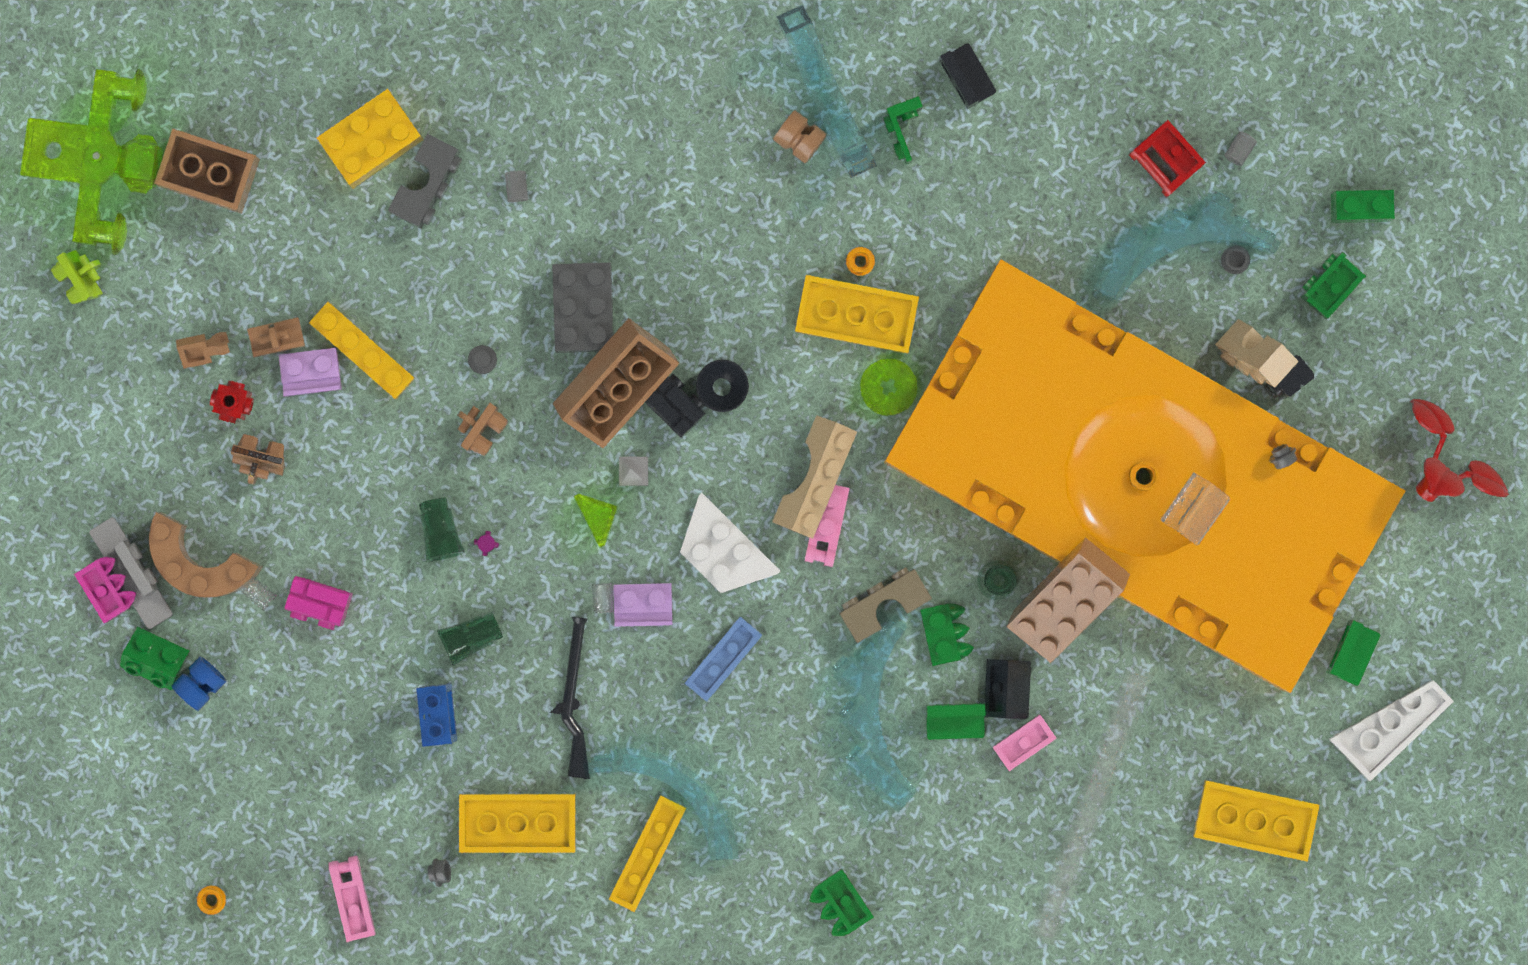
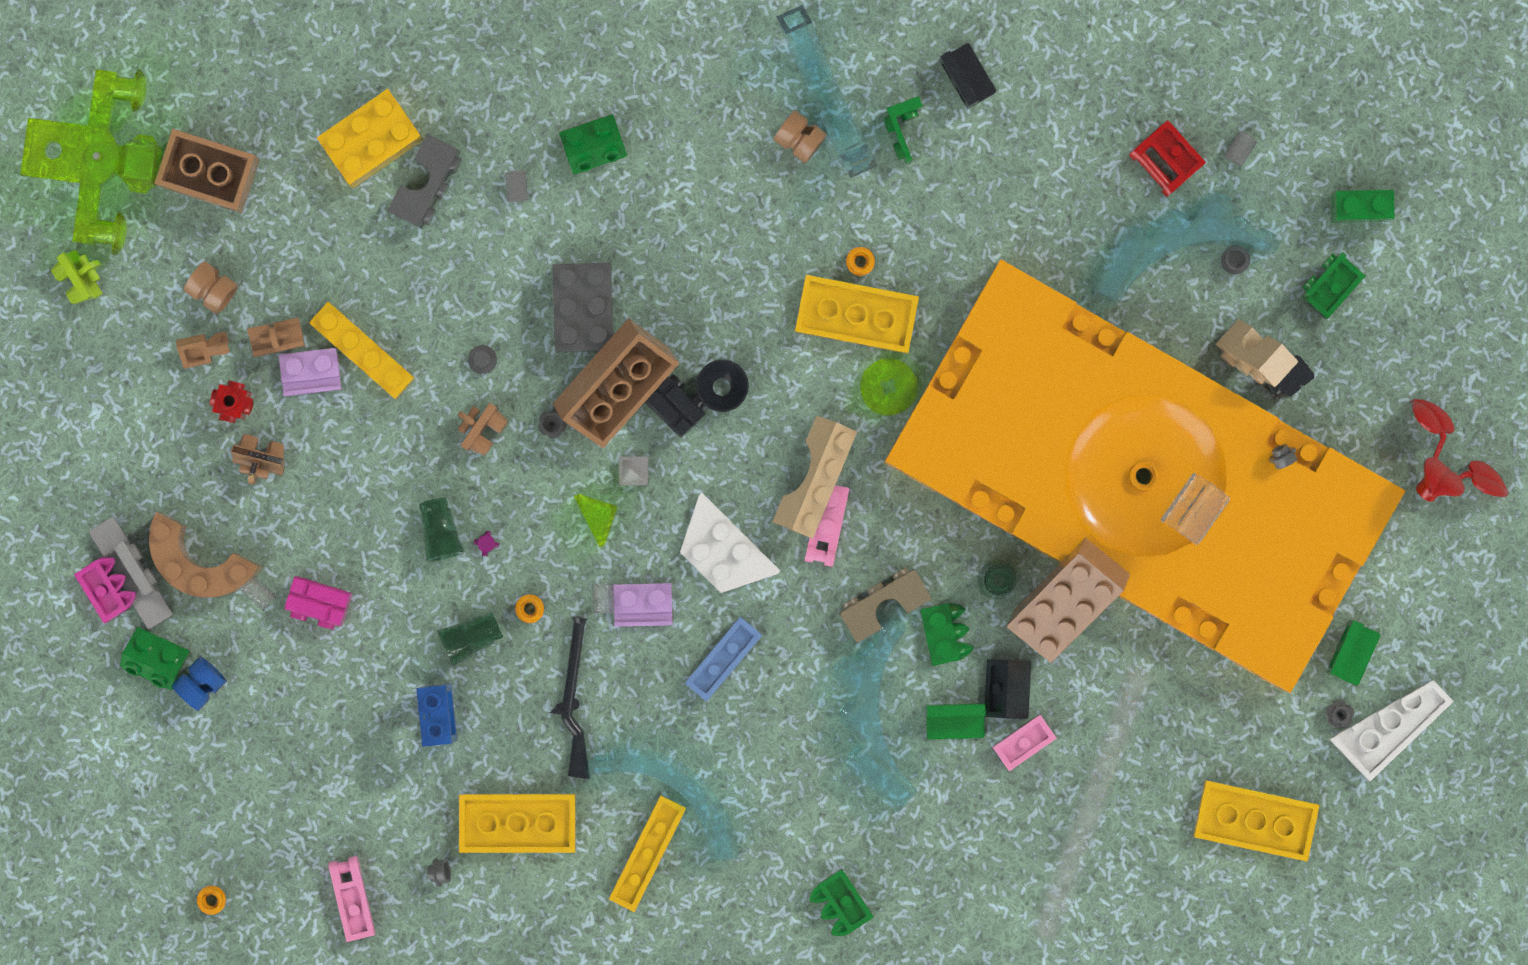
(210, 287): none -> medium nougat wheel
(529, 618): none -> light orange plate
(546, 429): none -> dark grey plate
(593, 144): none -> green bracket
(1334, 720): none -> dark grey plate

